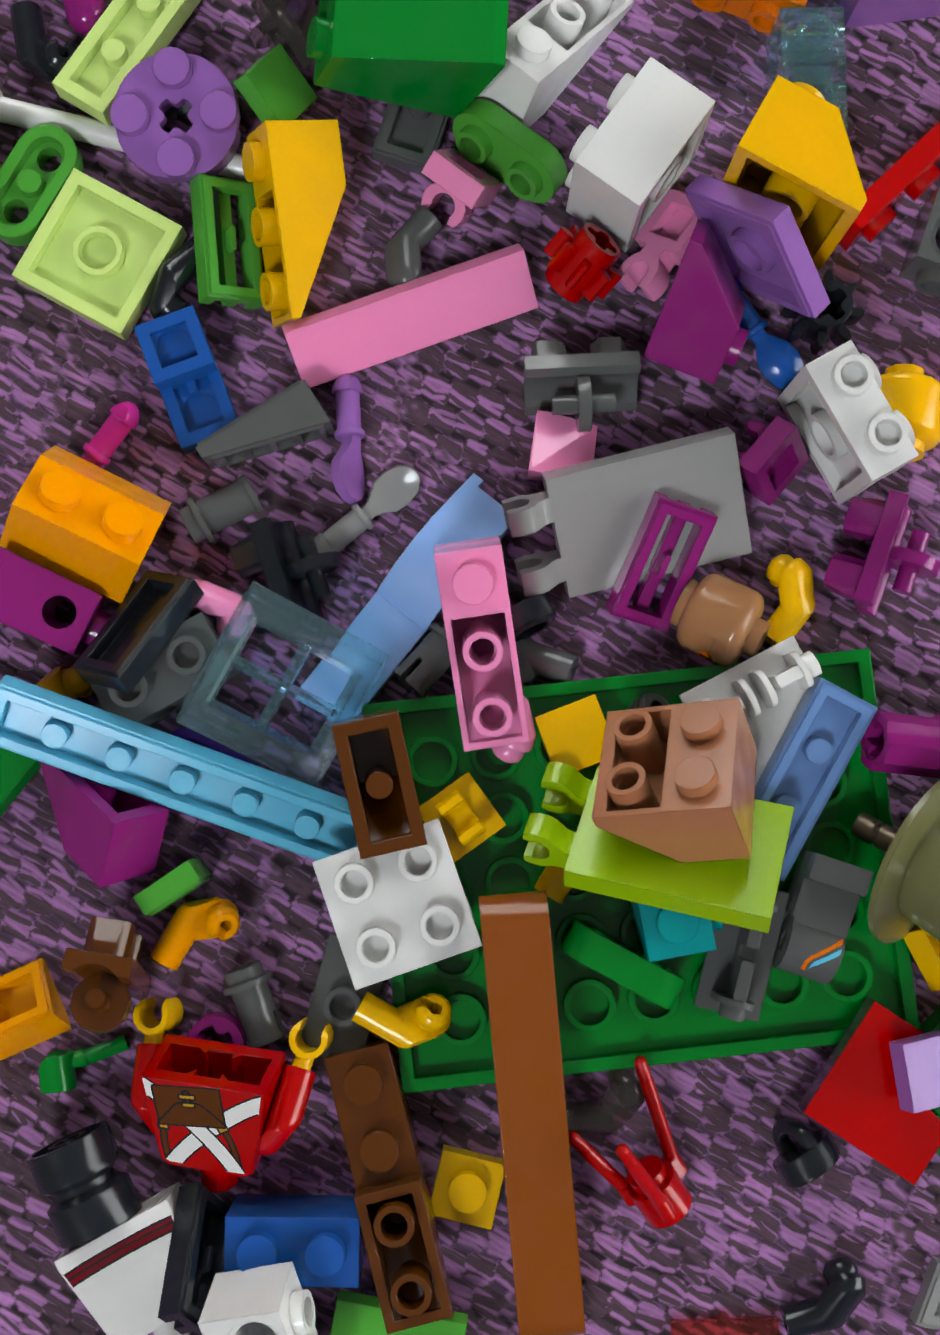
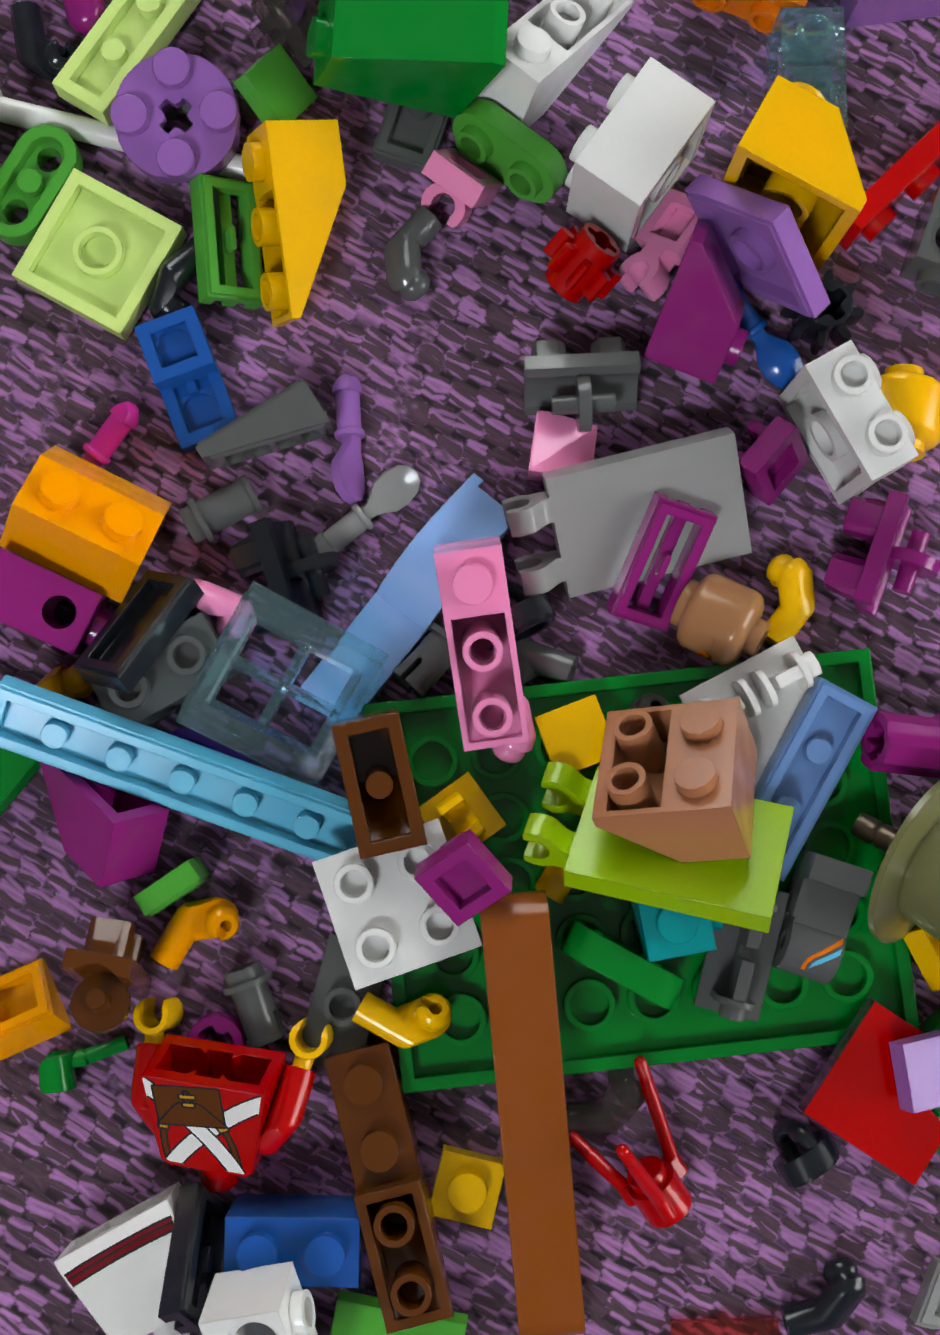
(85, 1186): black wheel -> none
(411, 316): bright pink tile -> none
(463, 877): none -> magenta tile

